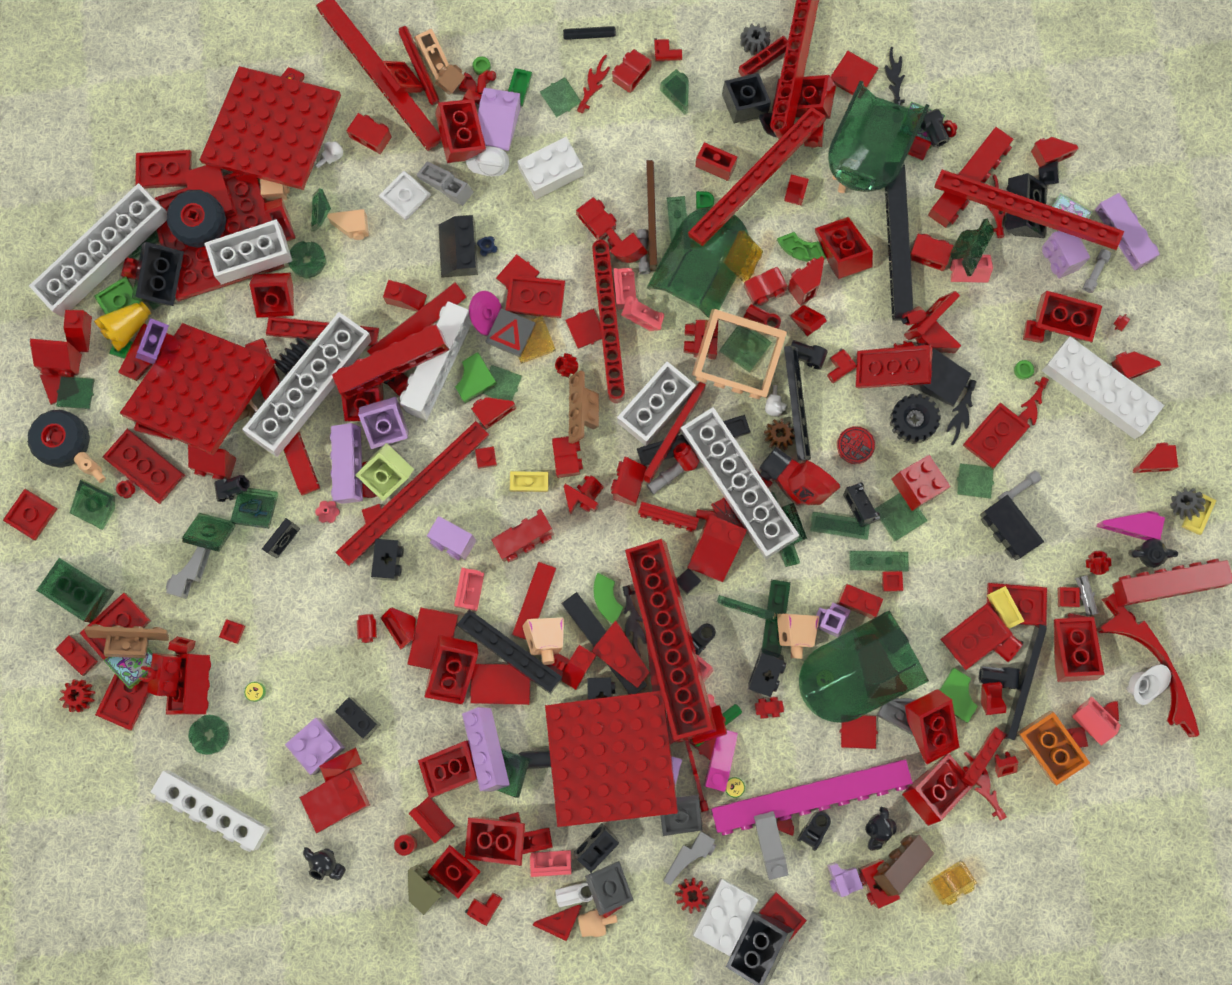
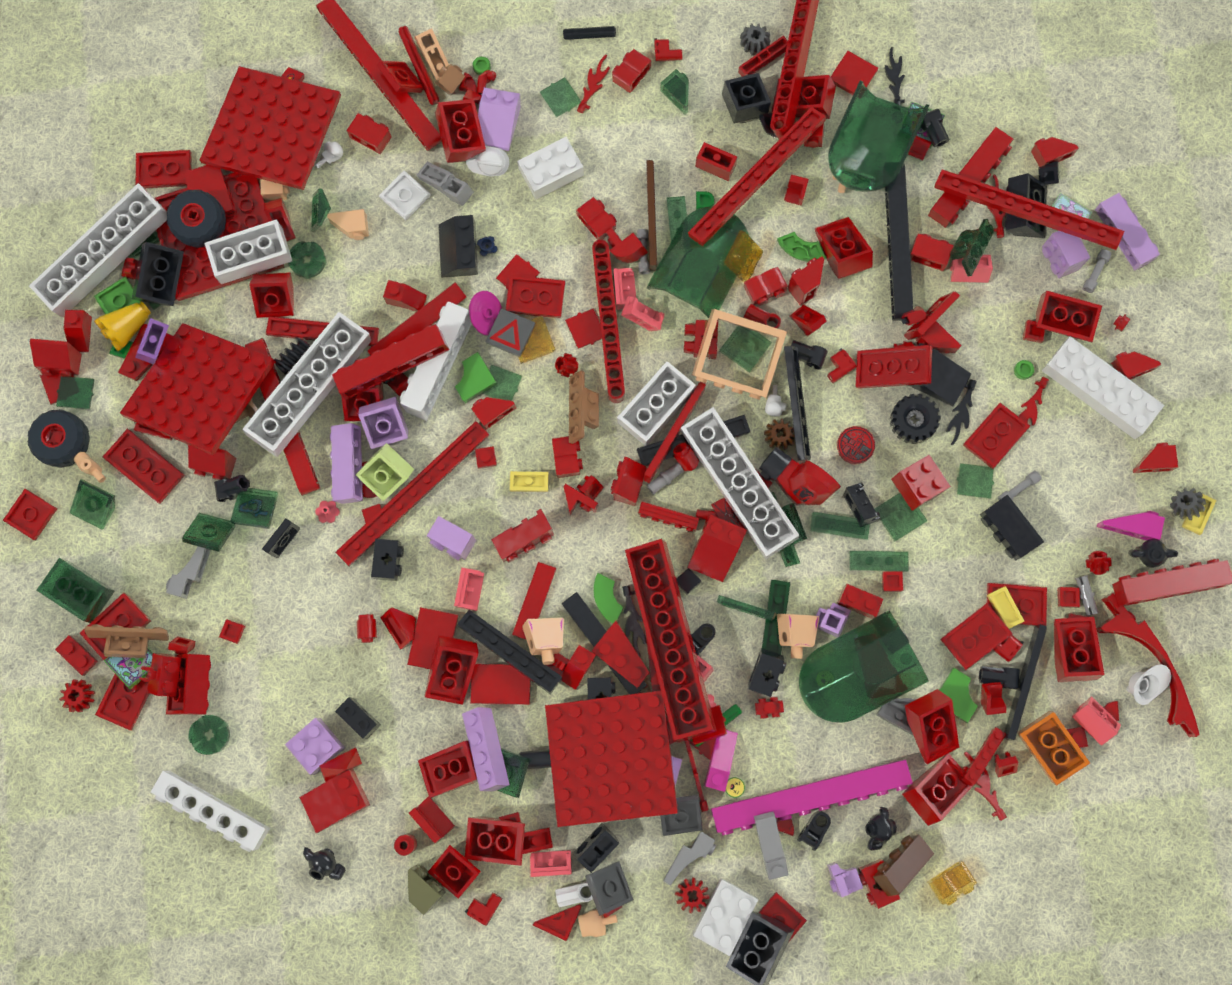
(120, 489): red plate -> none
(255, 691): light yellow tile -> none
(520, 83): green tile -> none
(859, 733): red piece -> none
(953, 127): red plate -> none

